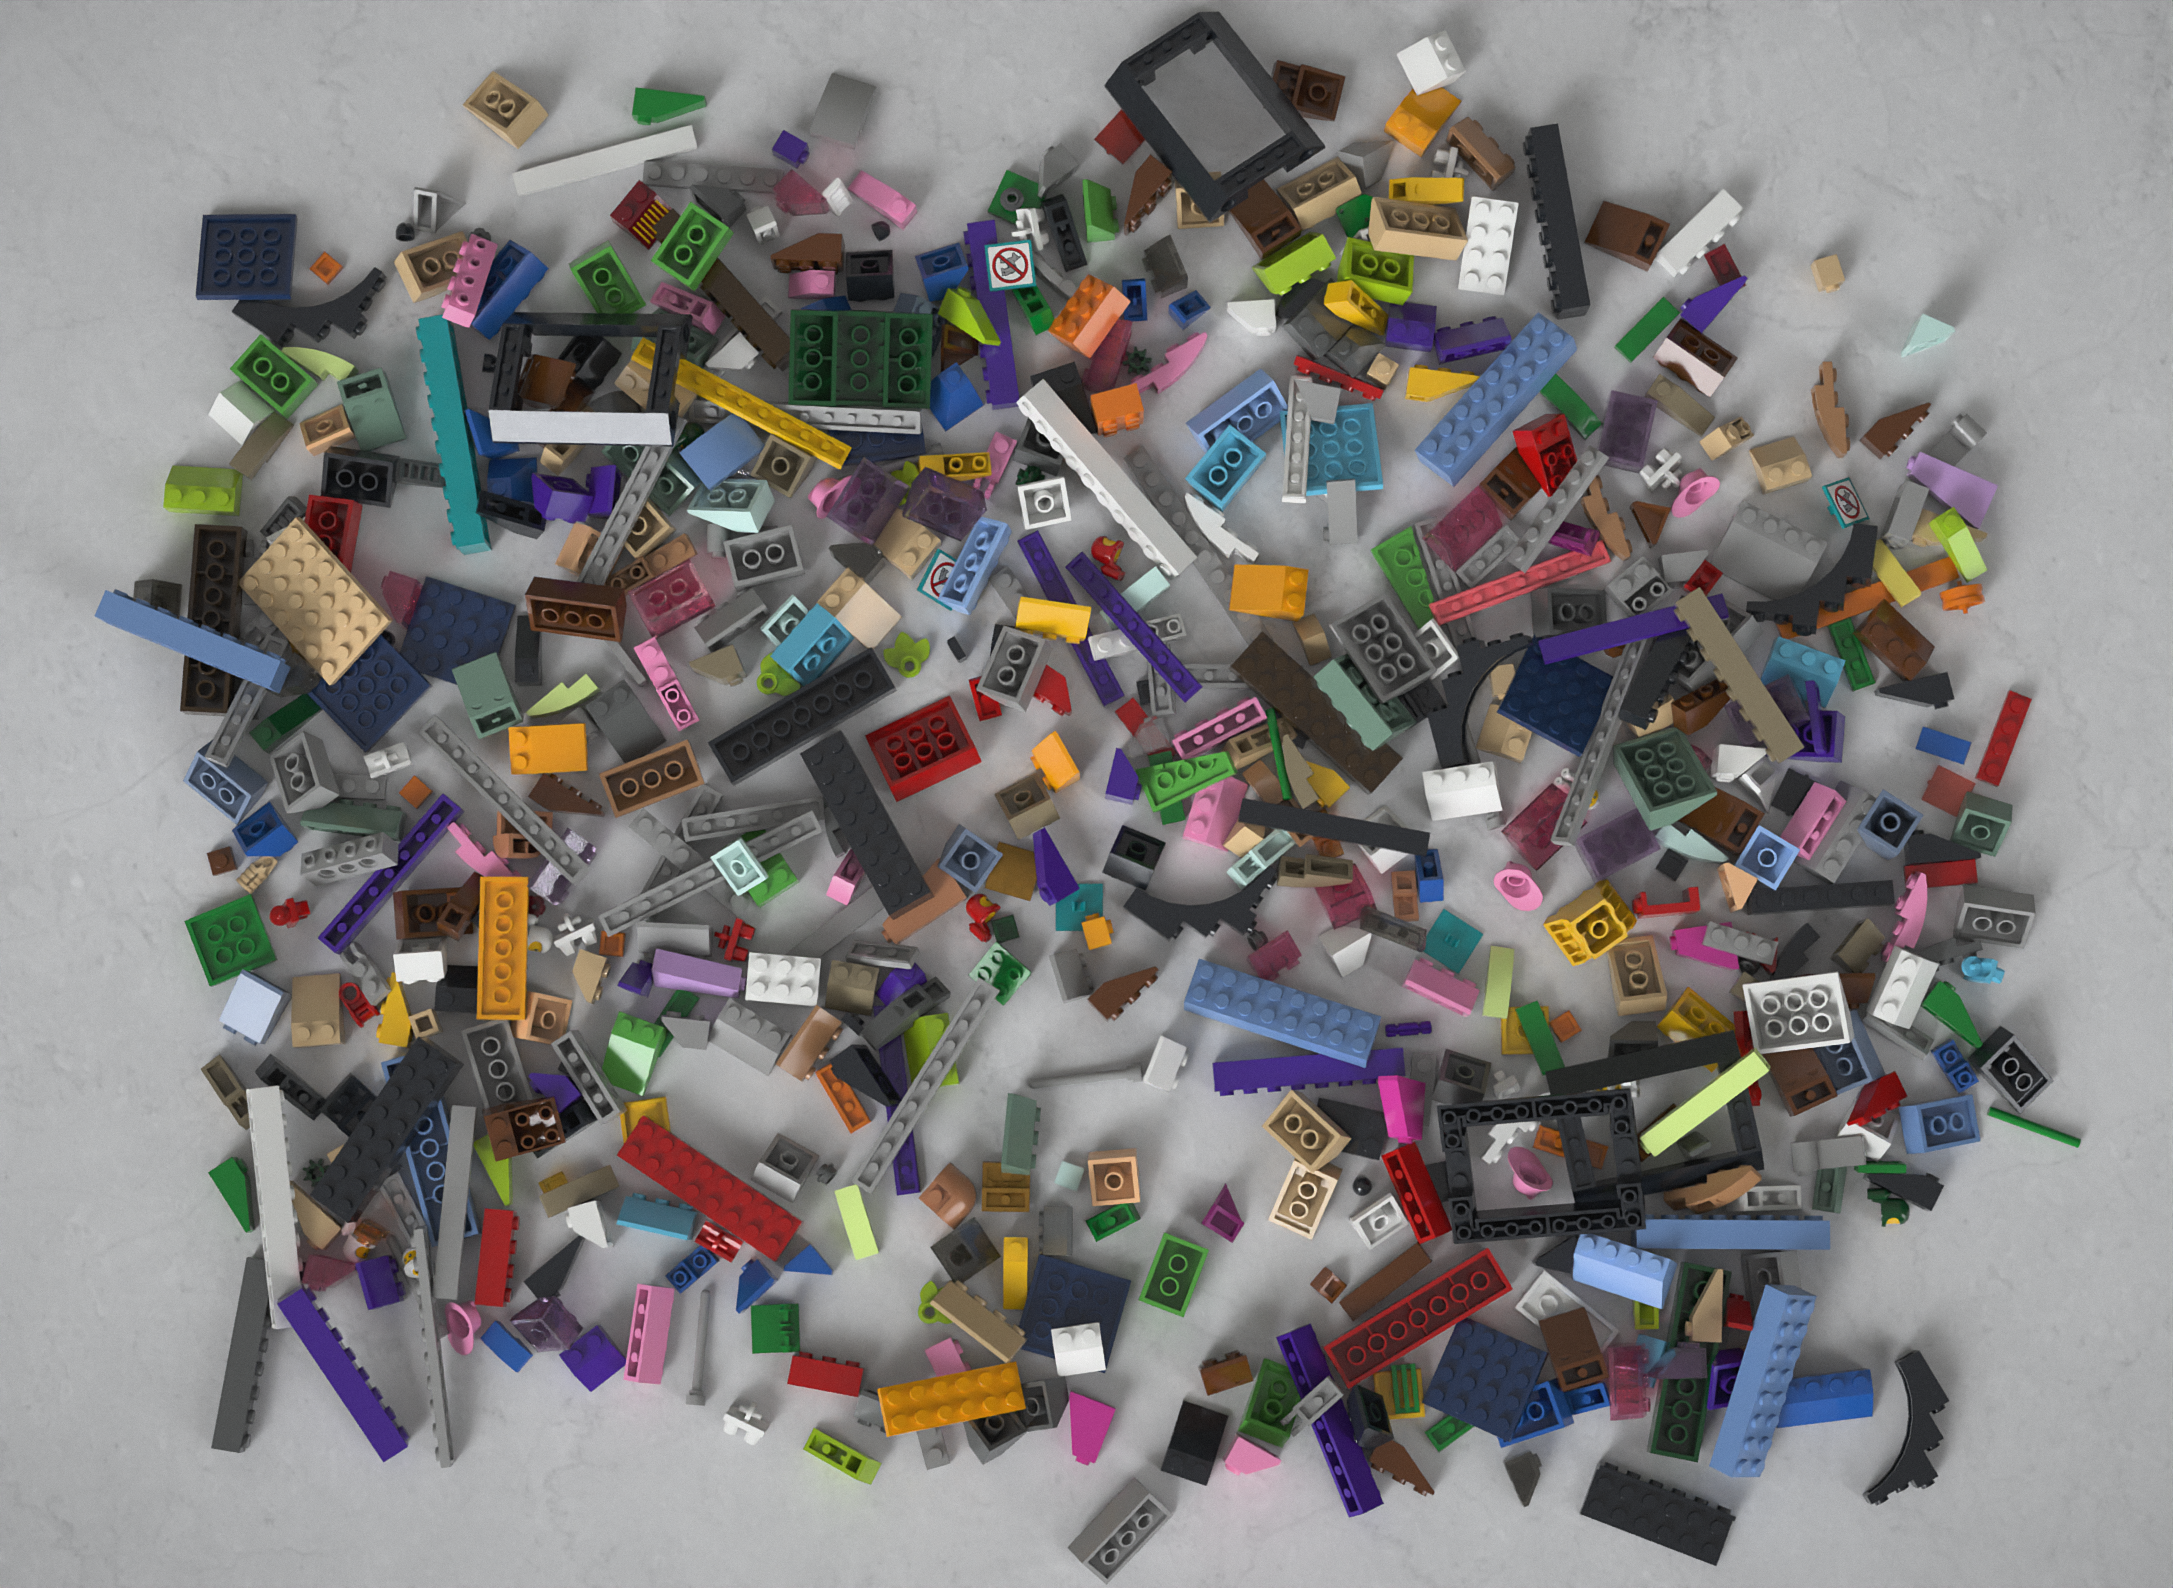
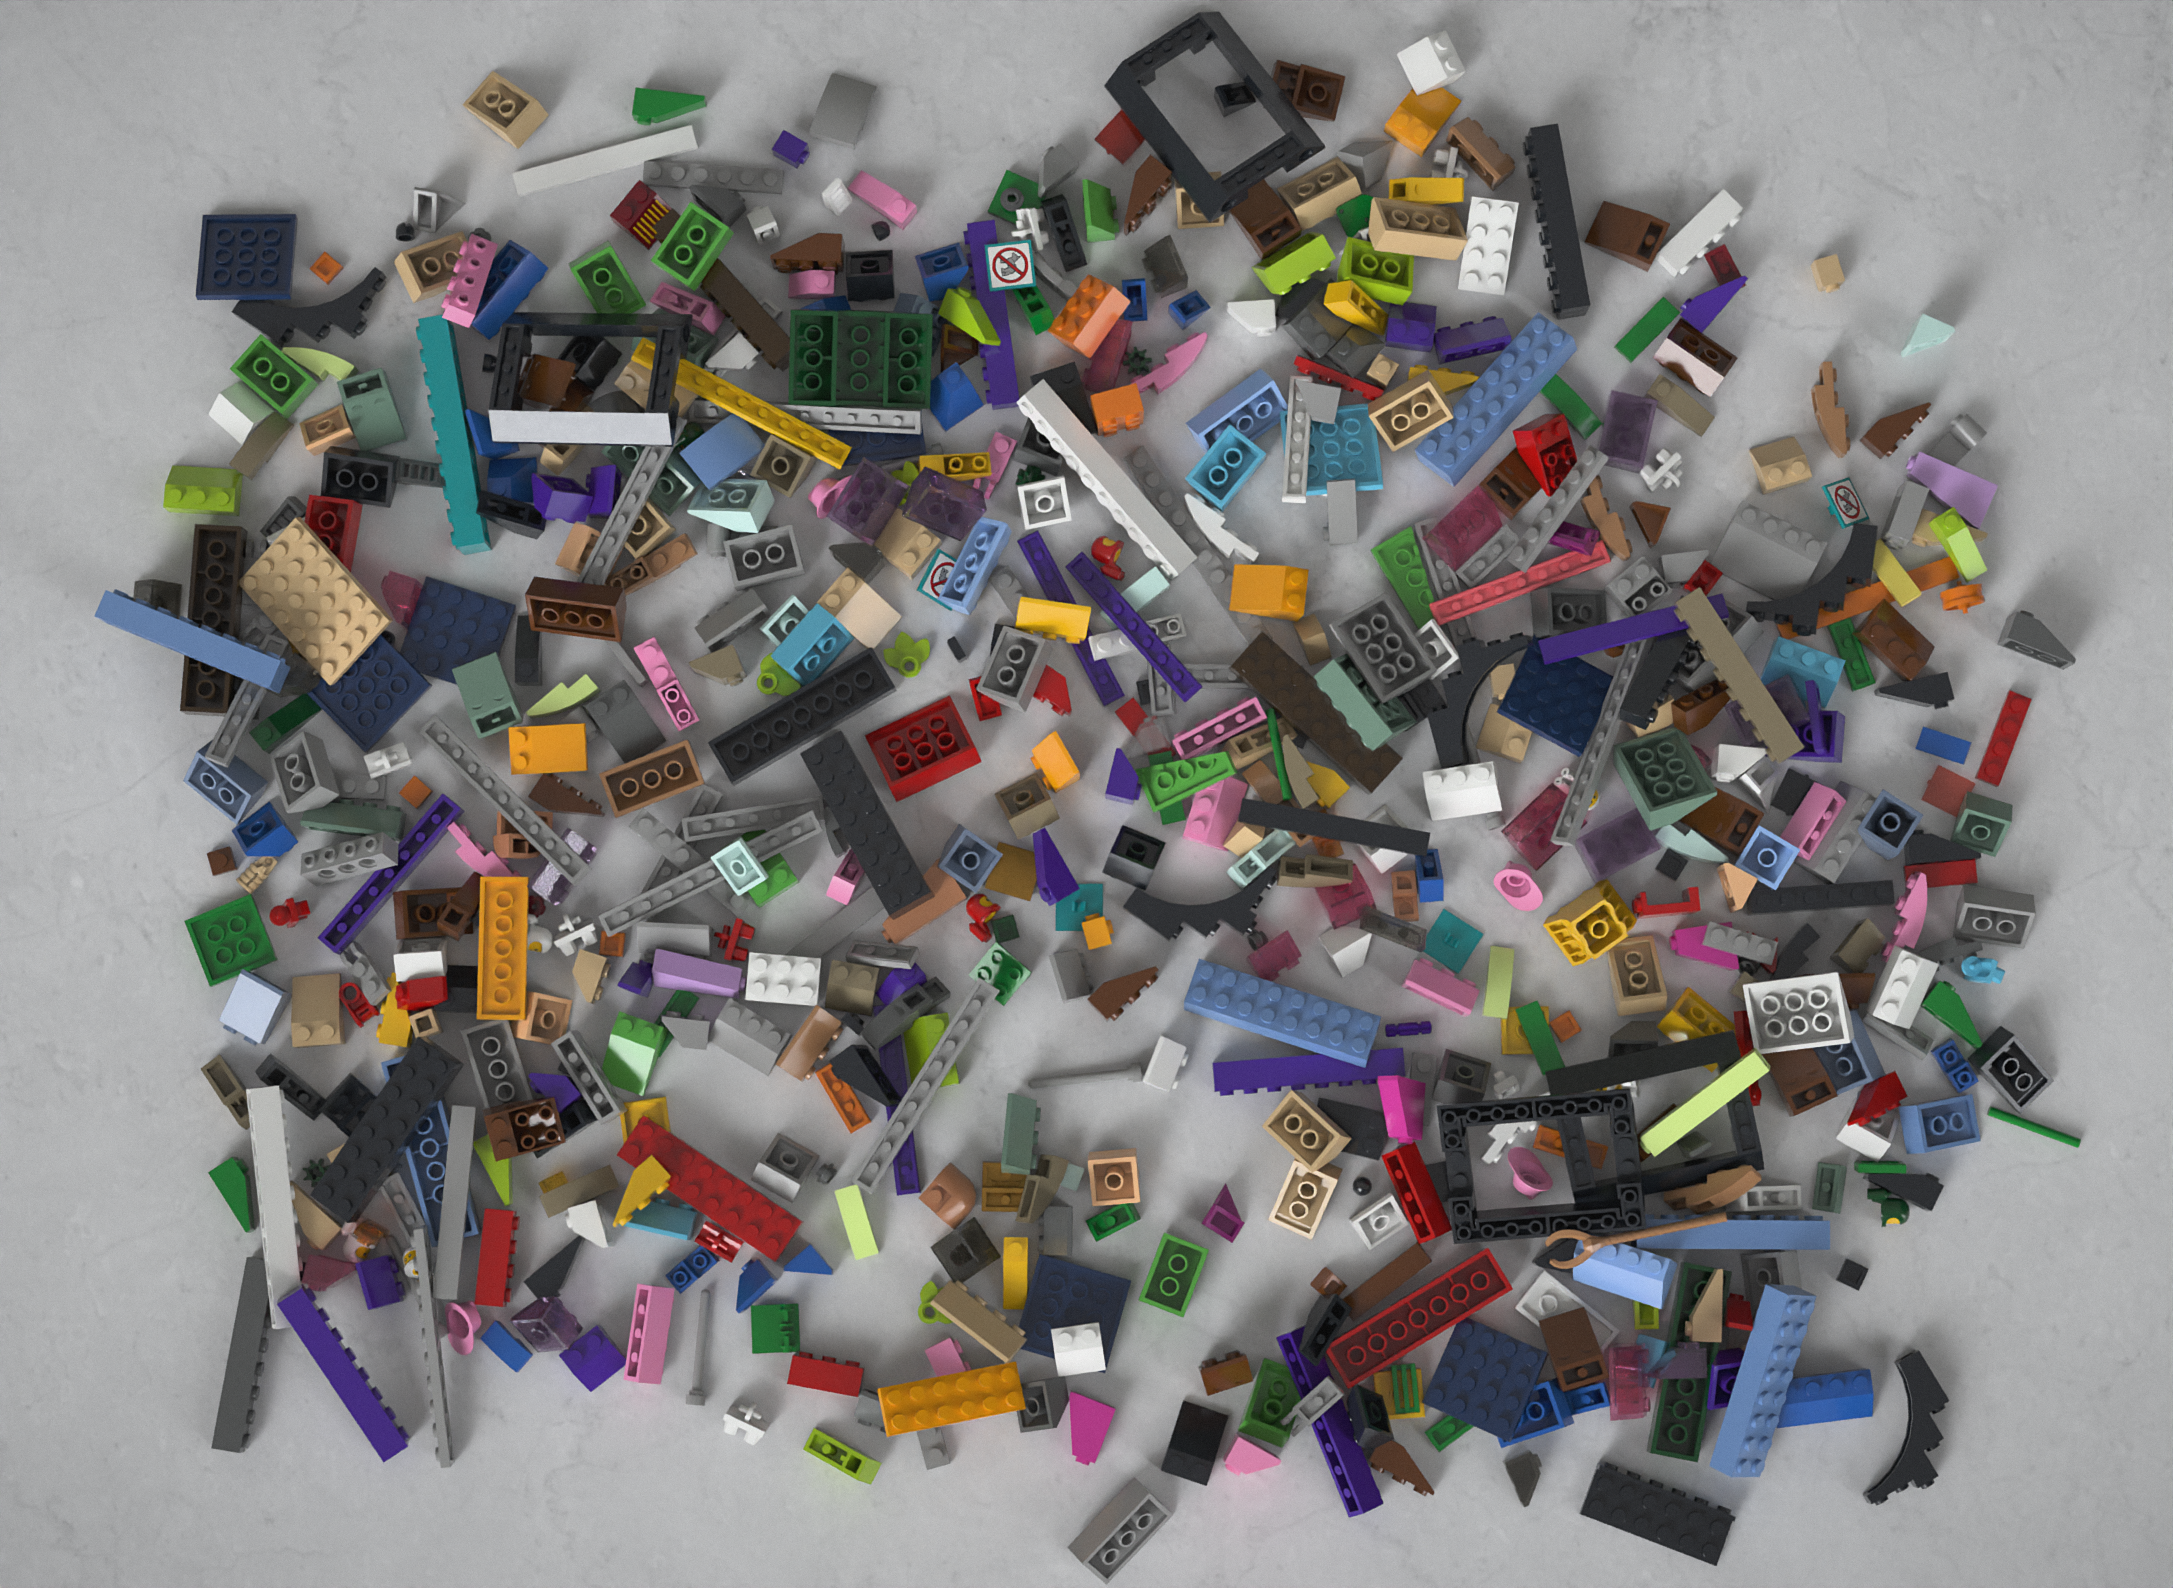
(421, 993): none -> red slope
(644, 1182): none -> yellow slope
(671, 599): clear pink slope -> none
(798, 196): clear pink slope -> none
(993, 1435): dark grey slope -> none
(1041, 1187): none -> dark tan slope
(1233, 97): none -> black slope
(1322, 1326): none -> black slope
(1410, 410): none -> tan brick
(1594, 1243): none -> medium nougat piece
(1693, 492): bright pink piece -> none
(1726, 438): tan slope -> none
(1827, 1154): light grey door -> none
(1852, 1274): none -> black tile
(2033, 639): none -> dark grey slope

